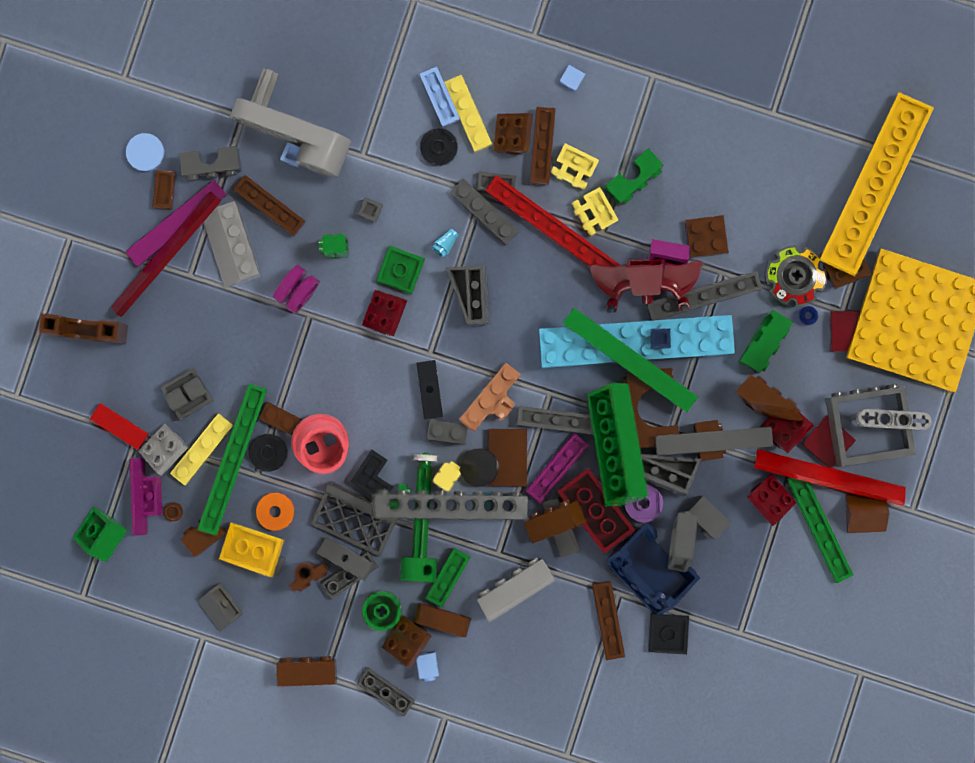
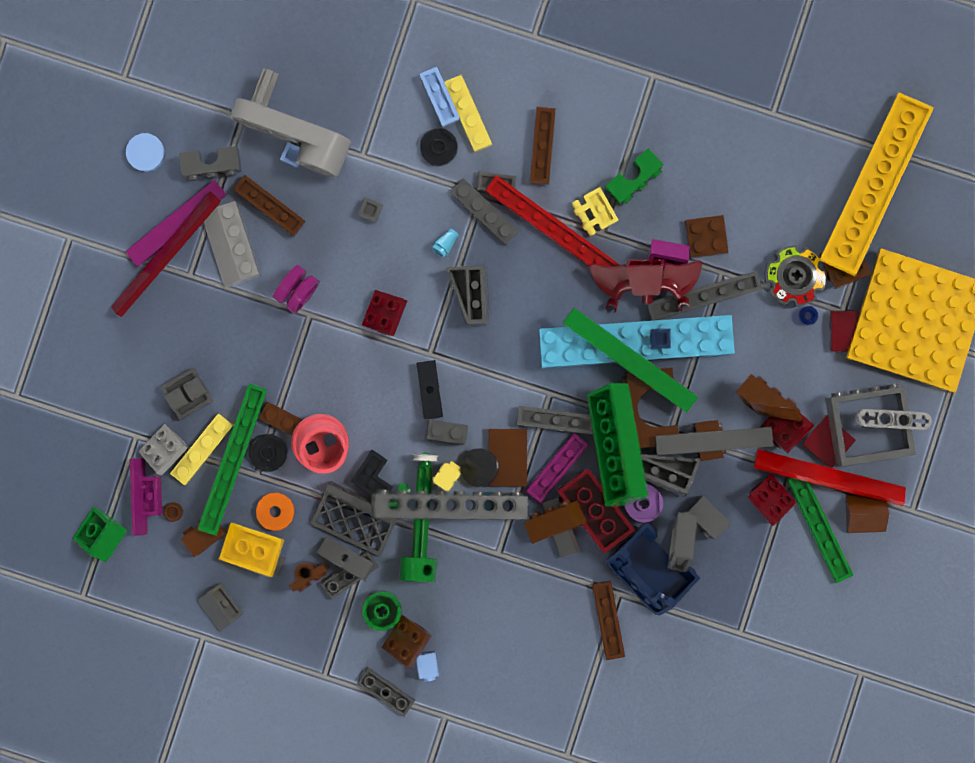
(83, 329): reddish brown arch -> none
(119, 426): red tile -> none
(164, 189): reddish brown tile -> none
(306, 671): reddish brown brick -> none
(334, 246): green brick -> none
(400, 270): green tile -> none
(442, 620): reddish brown beam -> none
(448, 577): green plate -> none
(492, 399): nougat plate -> none
(513, 133): reddish brown plate -> none
(515, 589): light grey slope -> none
(572, 78): light blue tile -> none
(576, 160): light yellow plate -> none
(668, 633): black tile -> none
(765, 341): green wedge -> none

